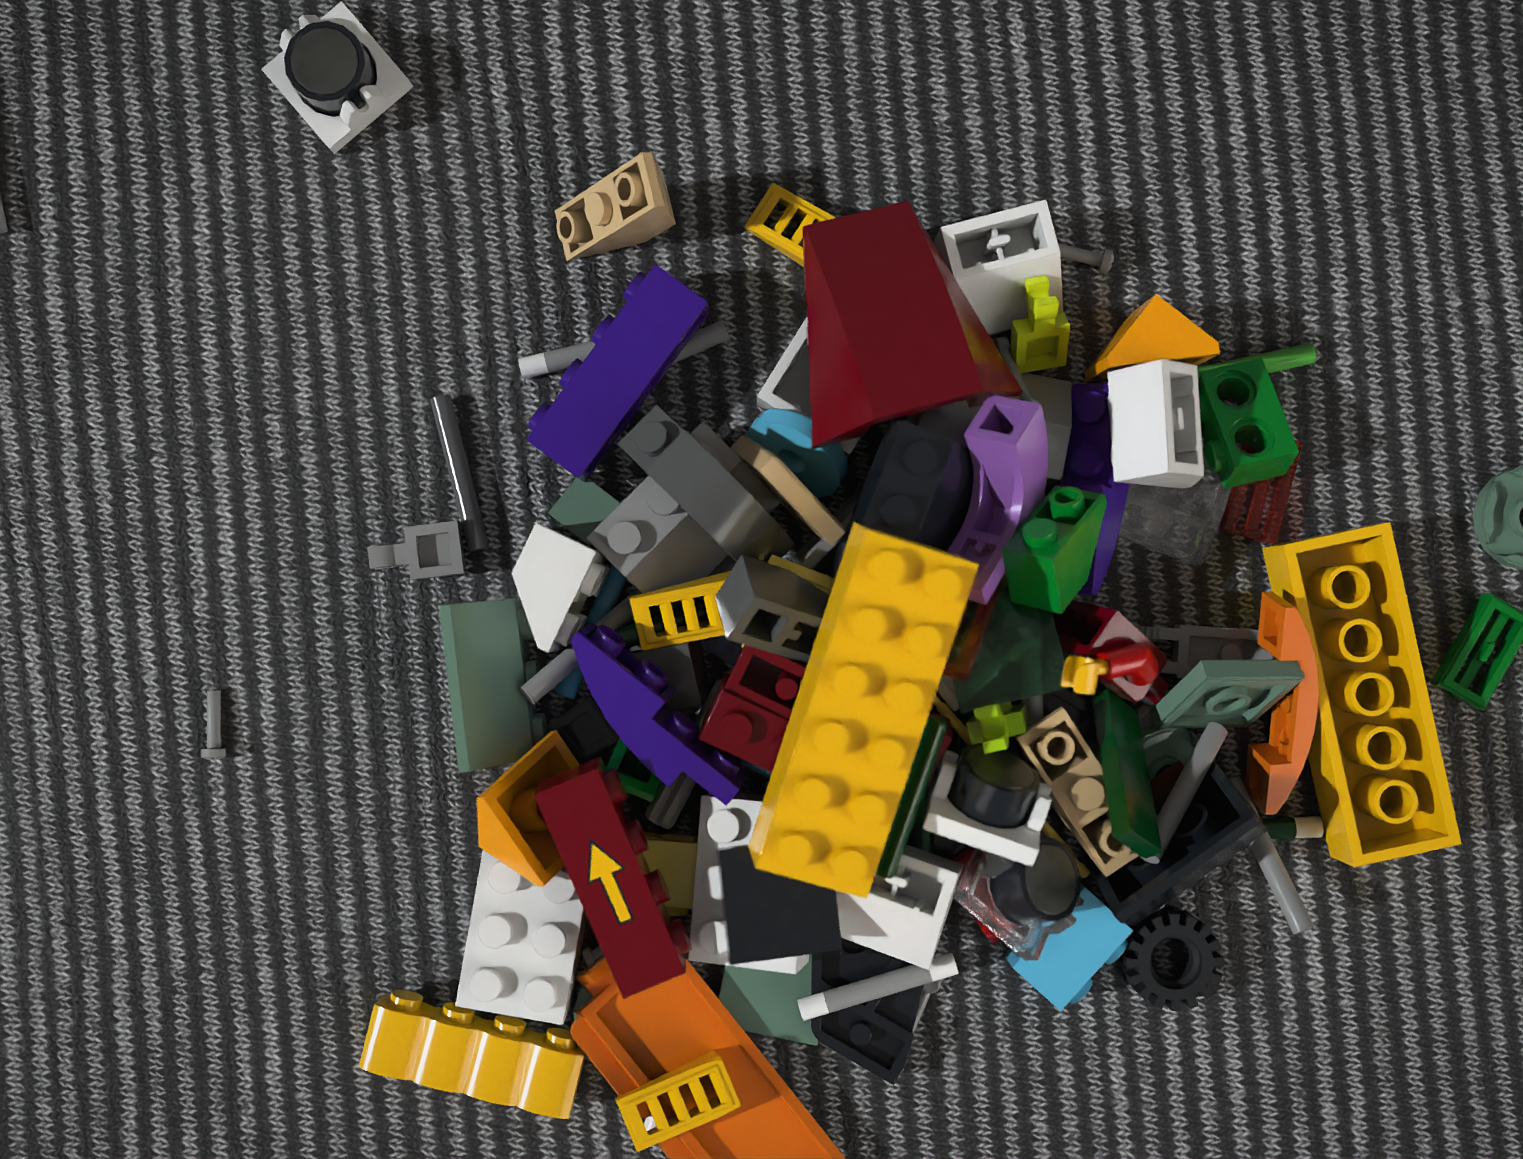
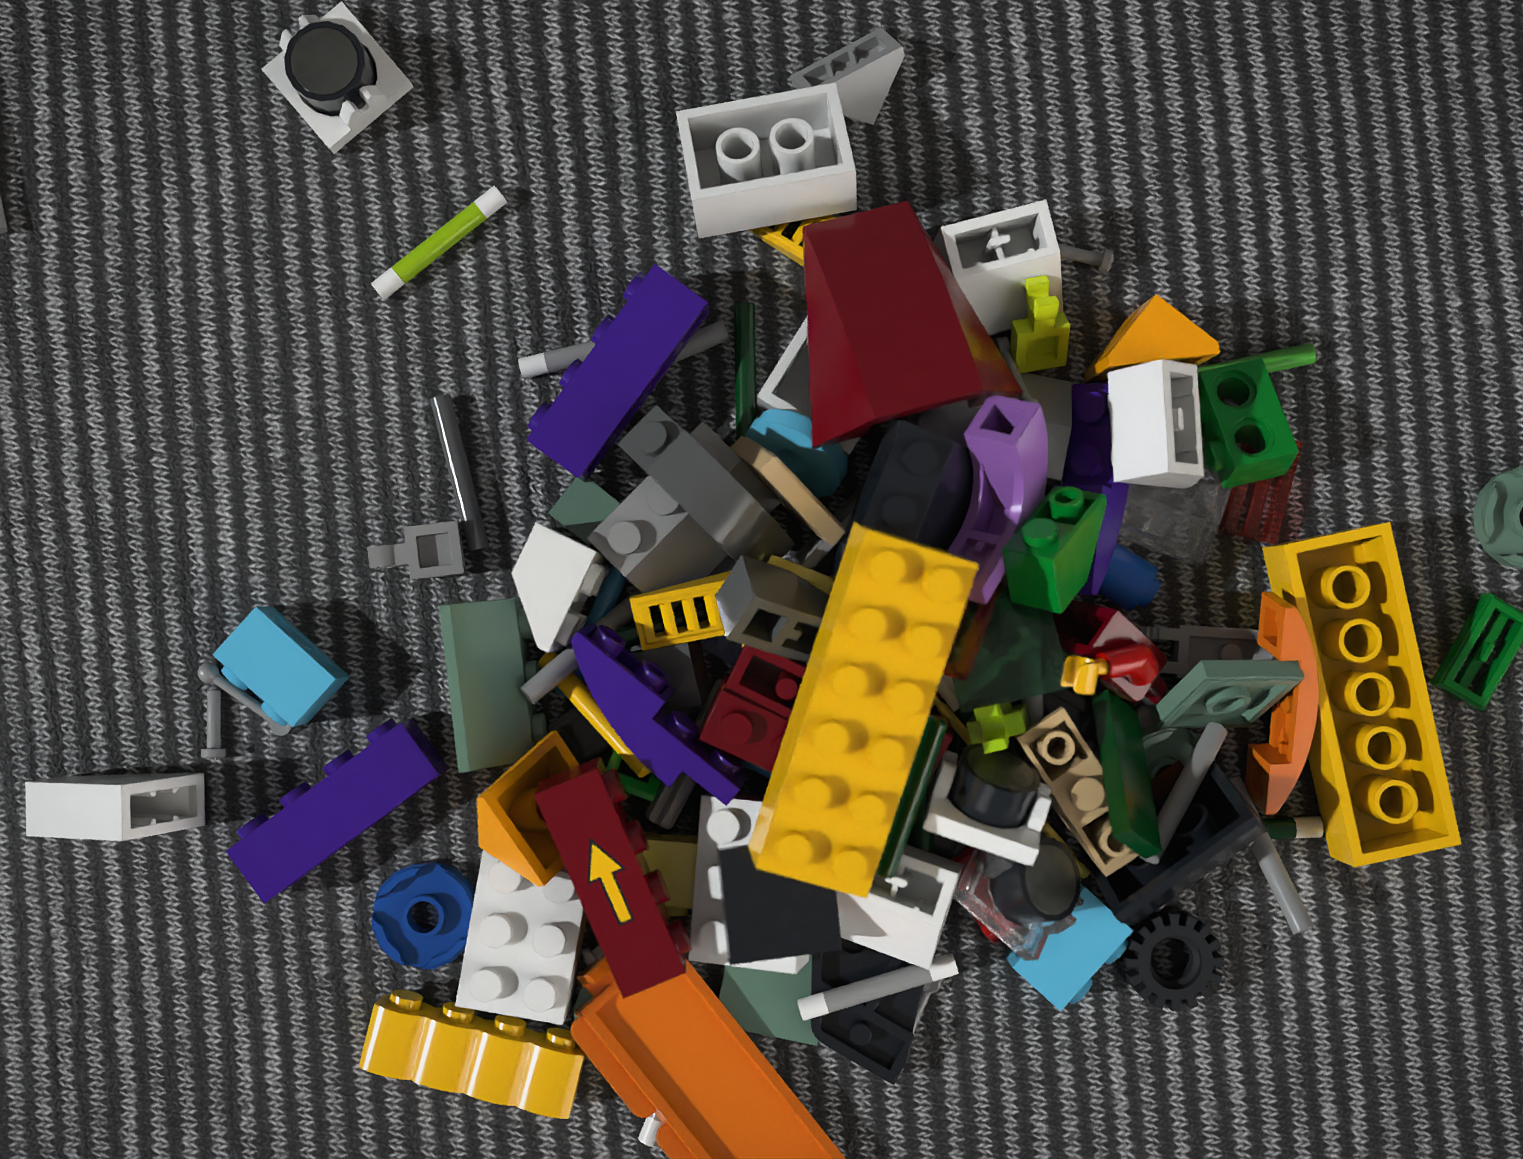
(114, 805): none -> white slope
(209, 673): none -> light grey hinge
(279, 667): none -> medium azure brick
(336, 809): none -> dark purple brick
(393, 918): none -> blue tile
(439, 242): none -> lime bar
(584, 701): none -> yellow bar
(617, 210): tan slope -> none
(685, 1120): yellow slope -> none
(745, 366): none -> dark green bar
(768, 160): none -> white brick
(861, 73): none -> light grey slope
(1129, 580): none -> blue brick

